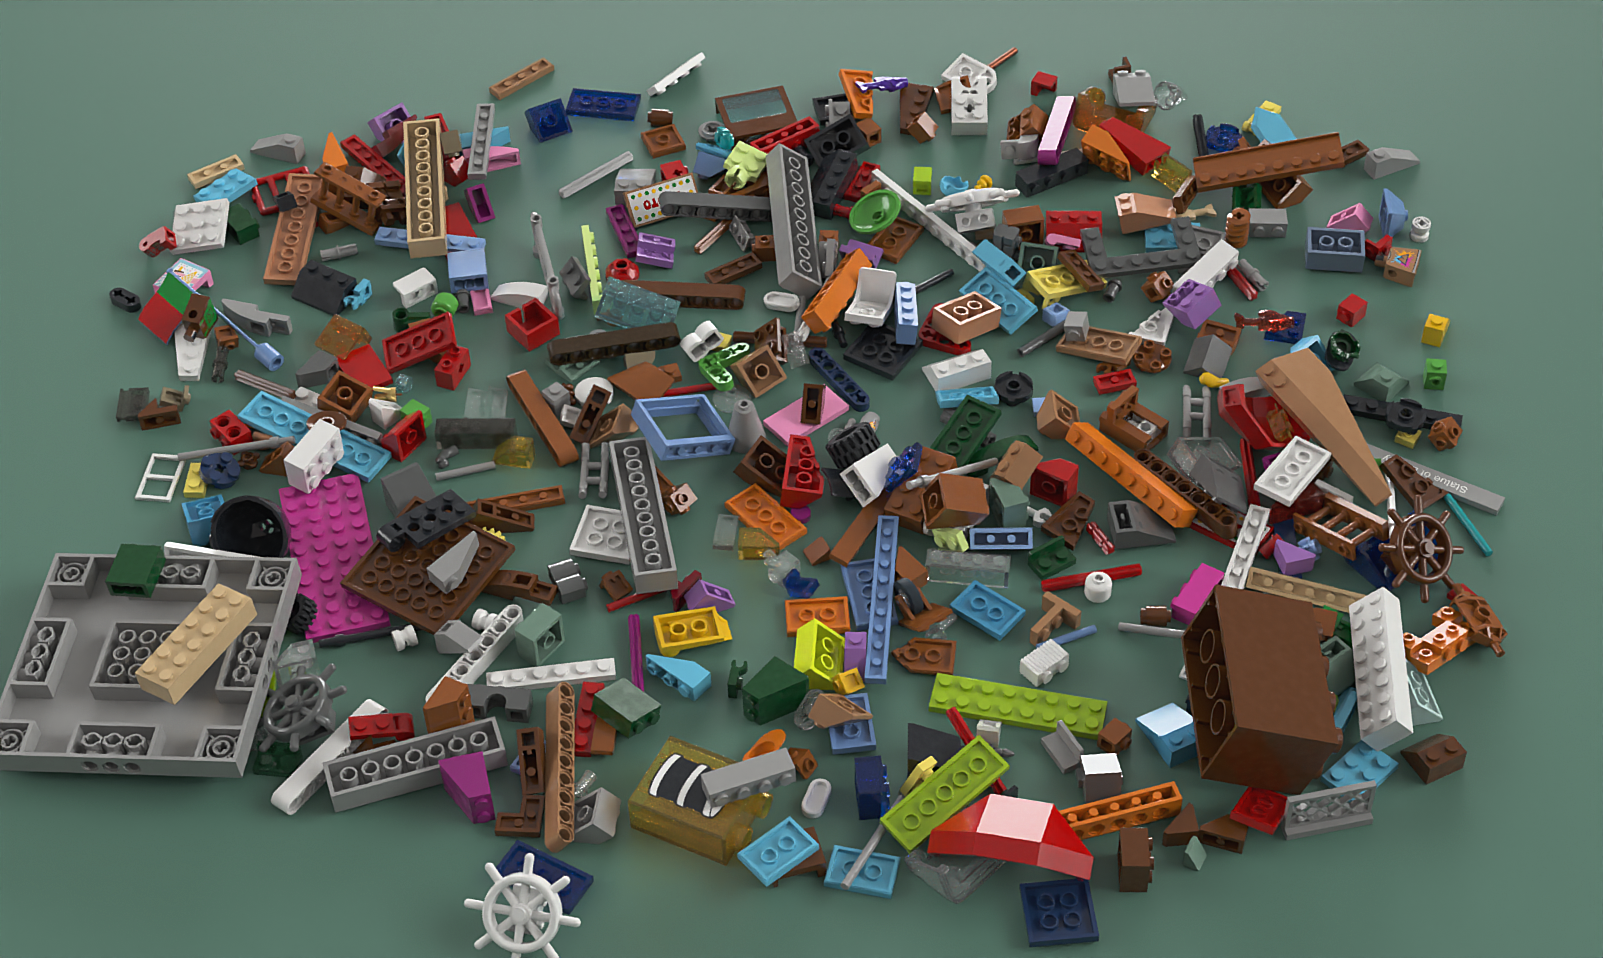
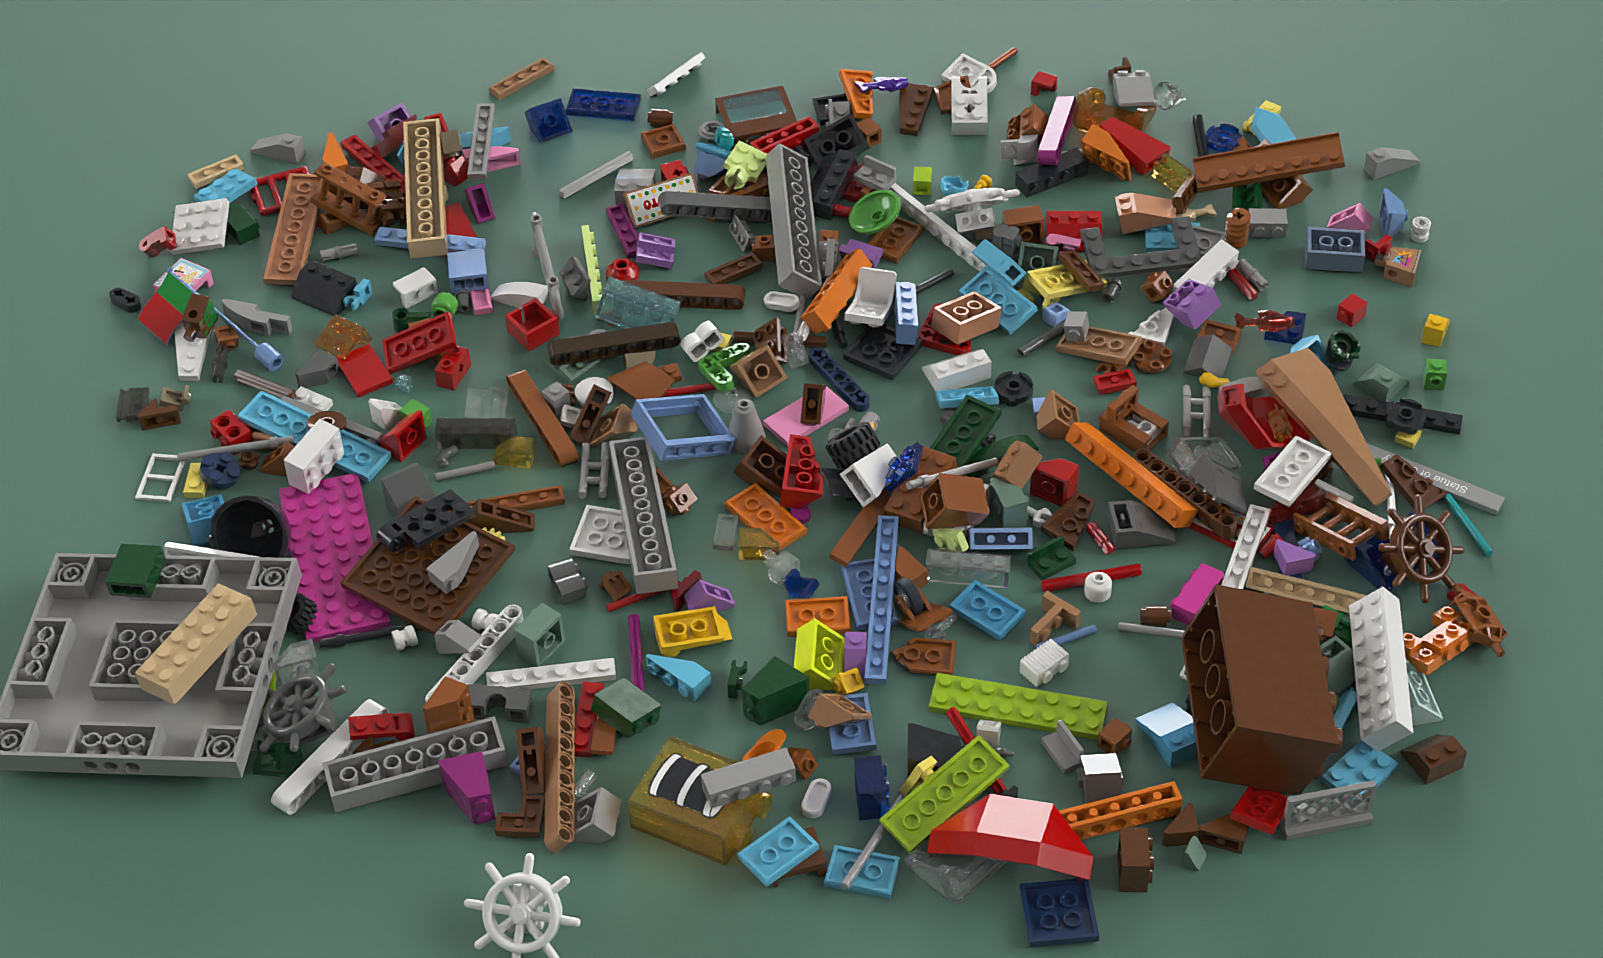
(285, 201): black slope -> none
(345, 396): dark orange brick -> none
(387, 394): pearl gold piece -> none
(521, 584): reddish brown slope -> none
(549, 869): clear blue plate -> none
(712, 236): dark orange axle -> none
(817, 551): dark orange slope -> none
(876, 174): none -> light grey bracket
(922, 128): dark orange brick -> none
(1249, 472): red axle -> none
(1354, 151): reddish brown plate -> none
(1445, 433): dark orange brick -> none

